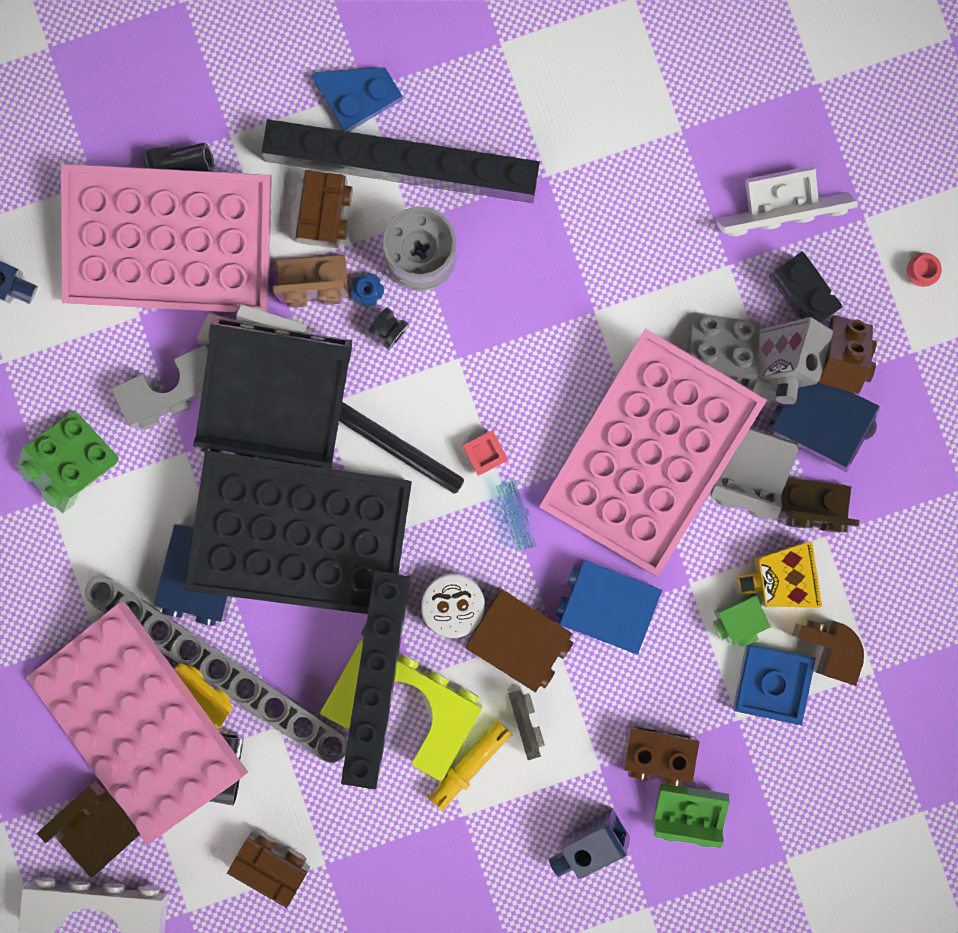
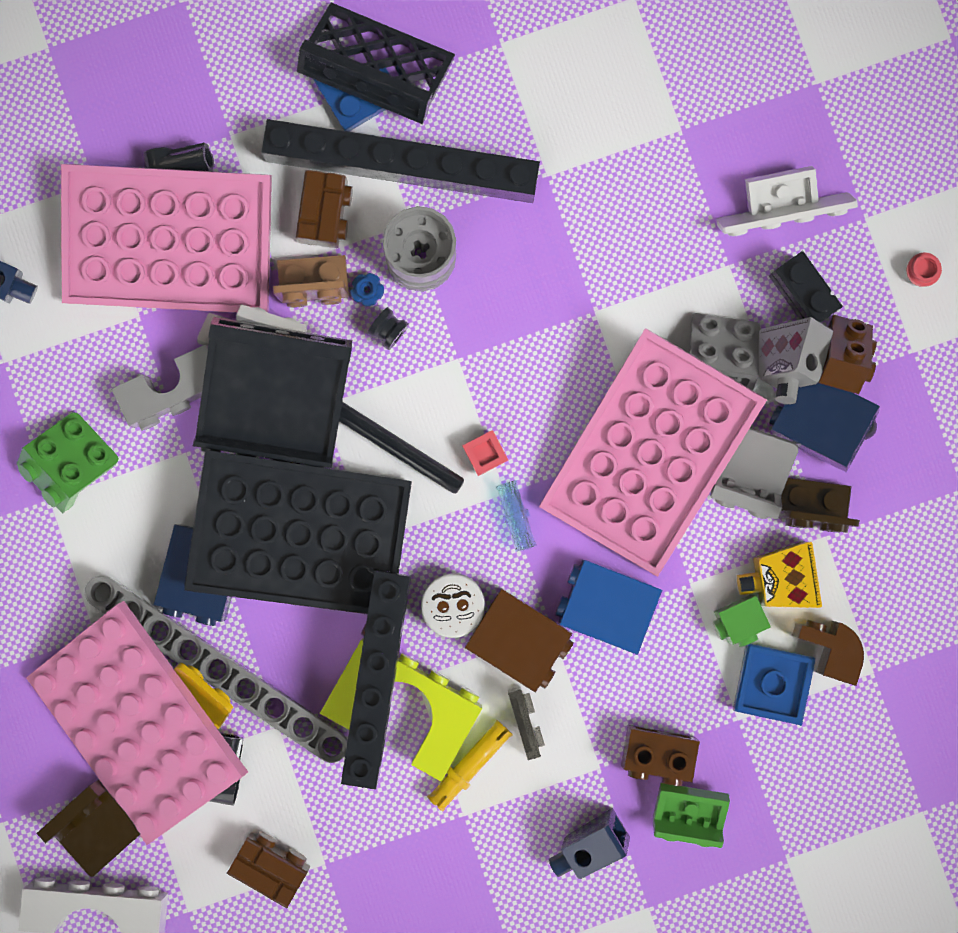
(366, 79): none -> black fence

